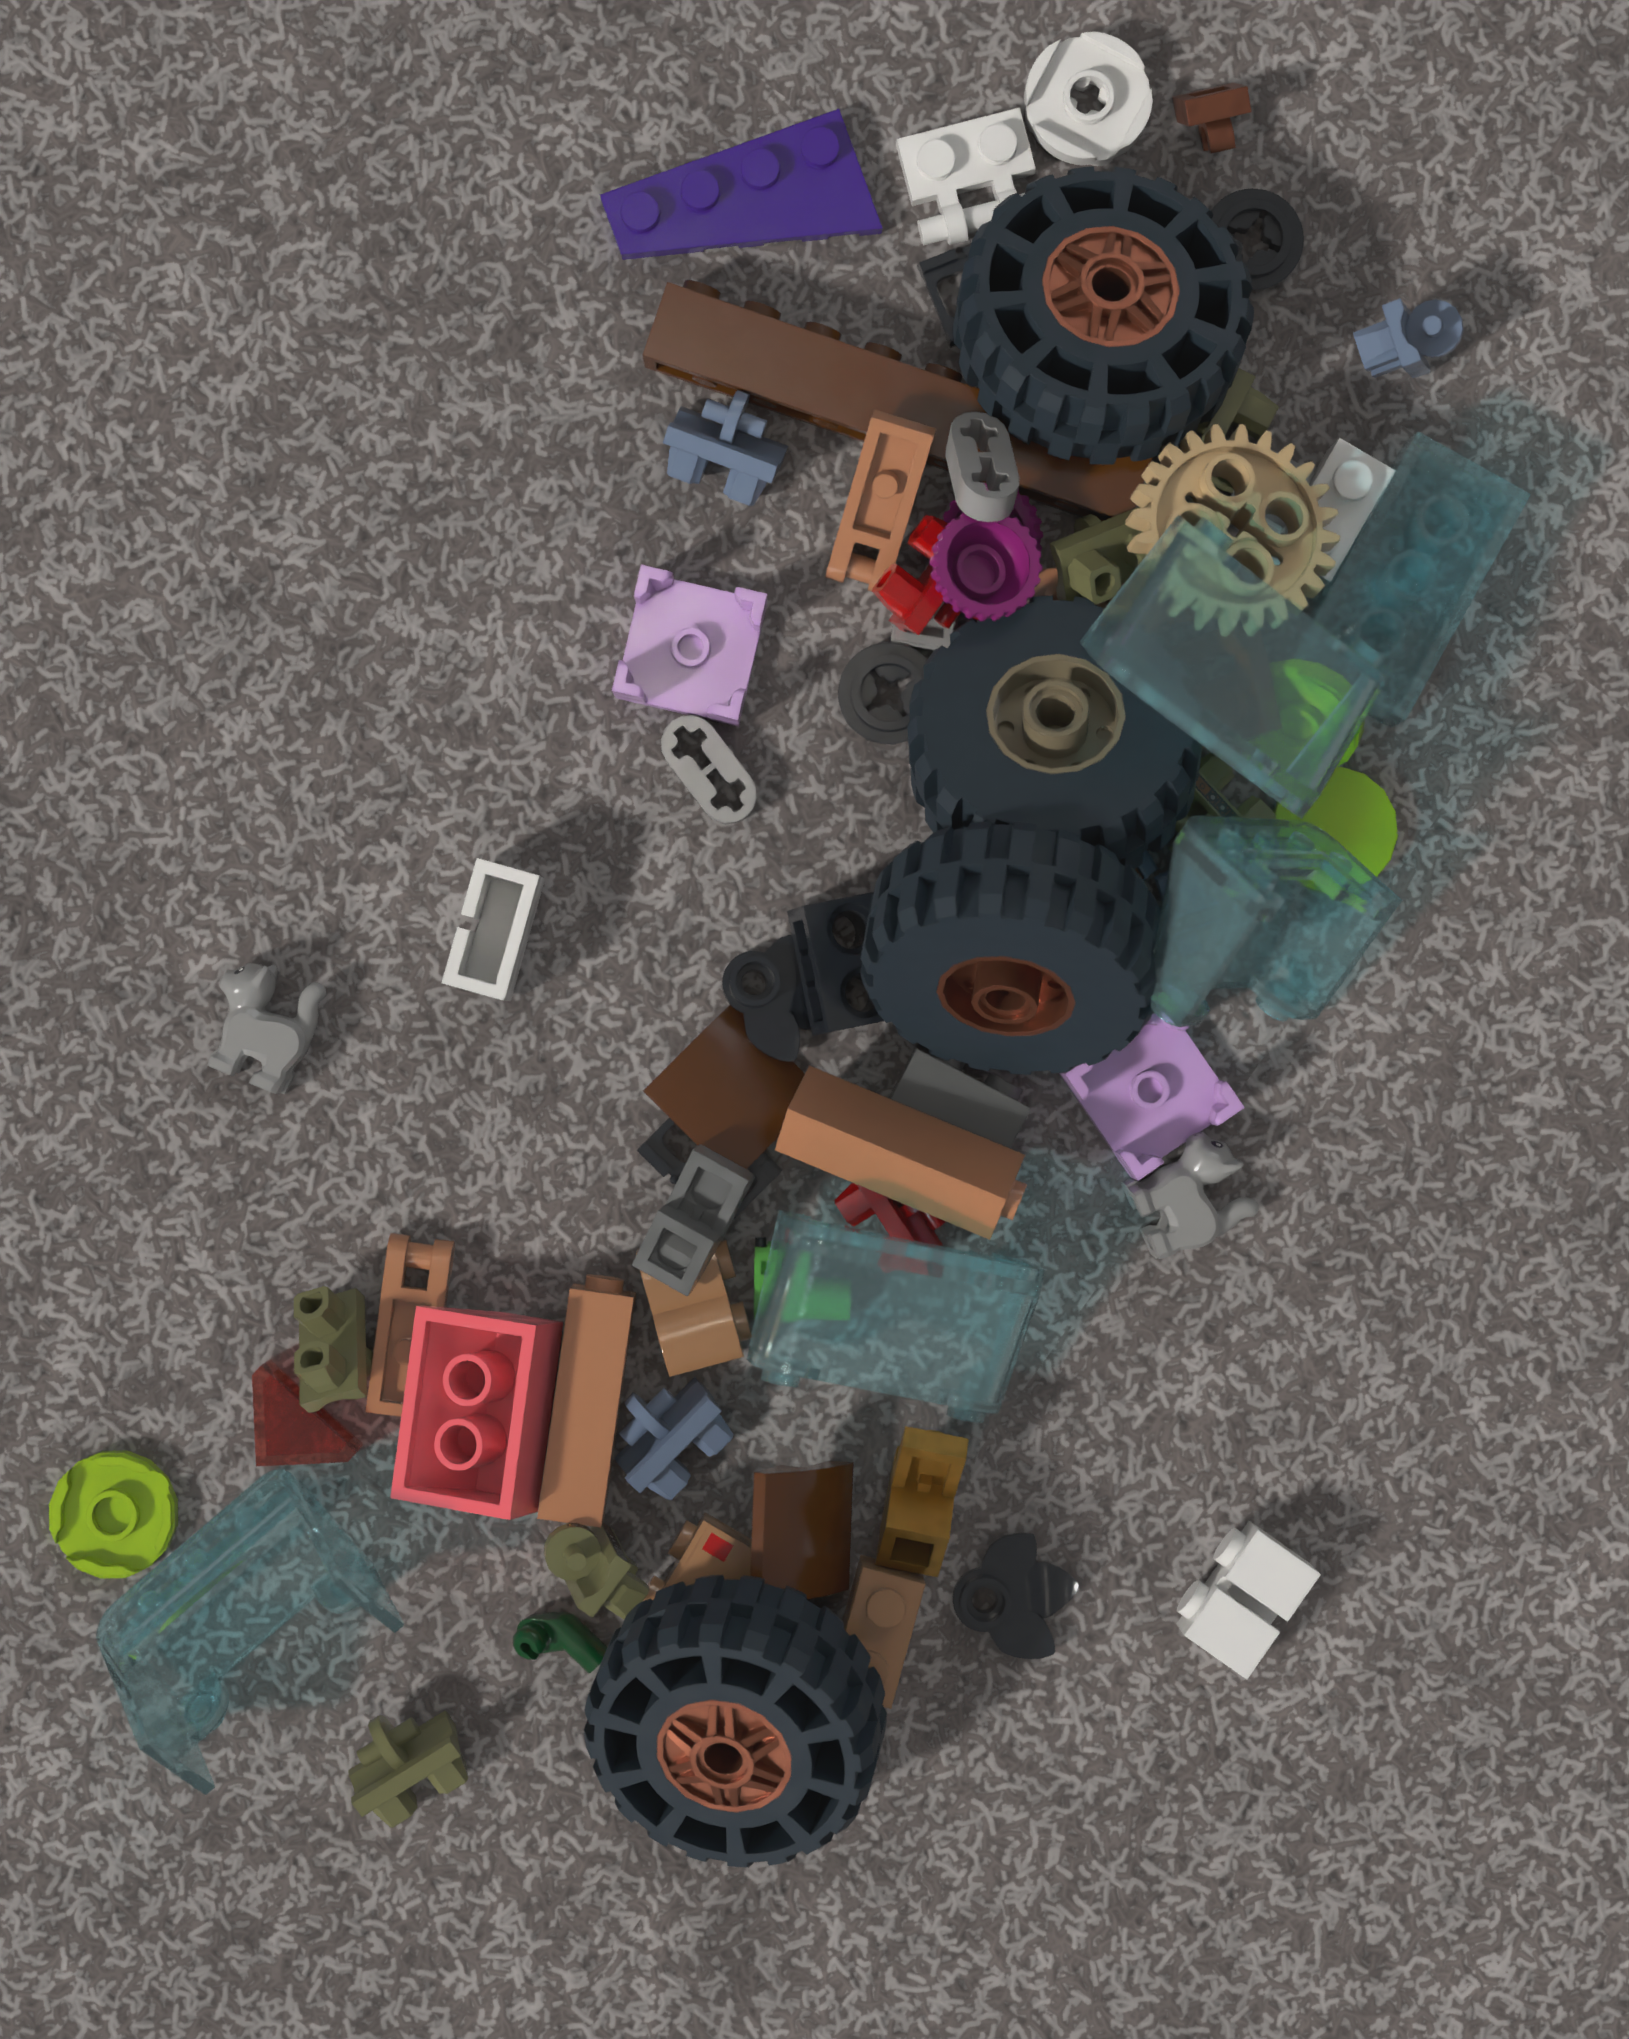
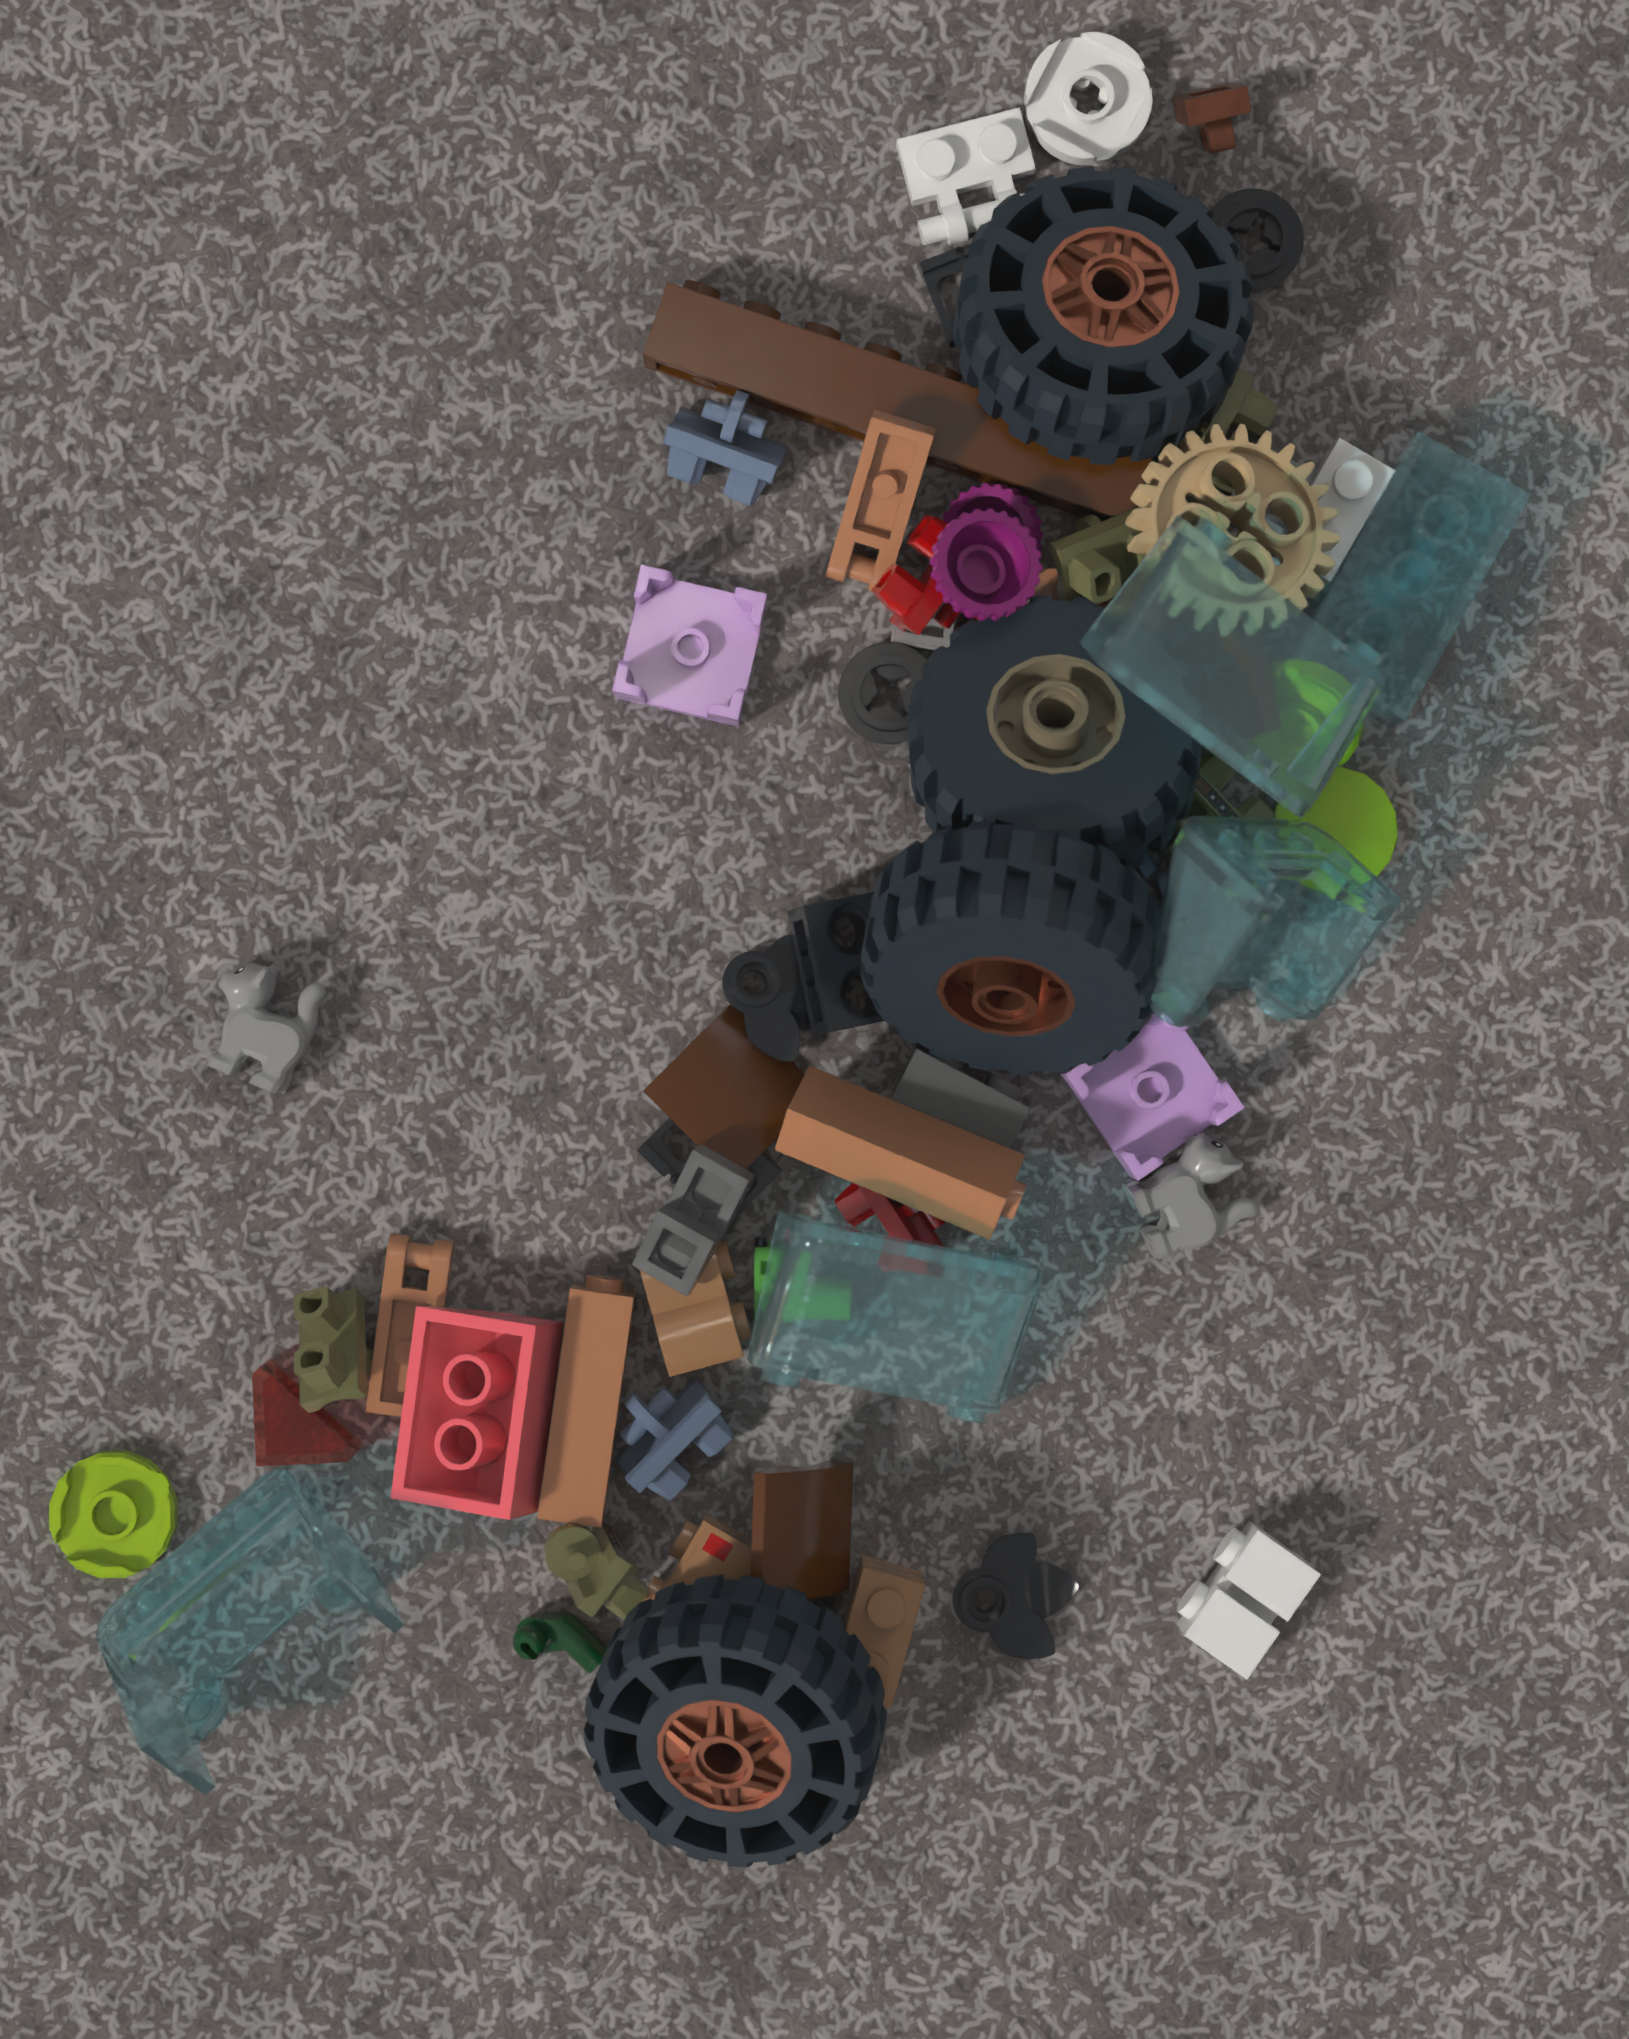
(401, 1759): olive hips -> none
(505, 907): white piece -> none
(721, 760): light grey beam -> none
(763, 191): dark purple wing -> none
(921, 1501): pearl gold brick -> none
(993, 465): light grey beam -> none
(1408, 336): sand blue hips -> none

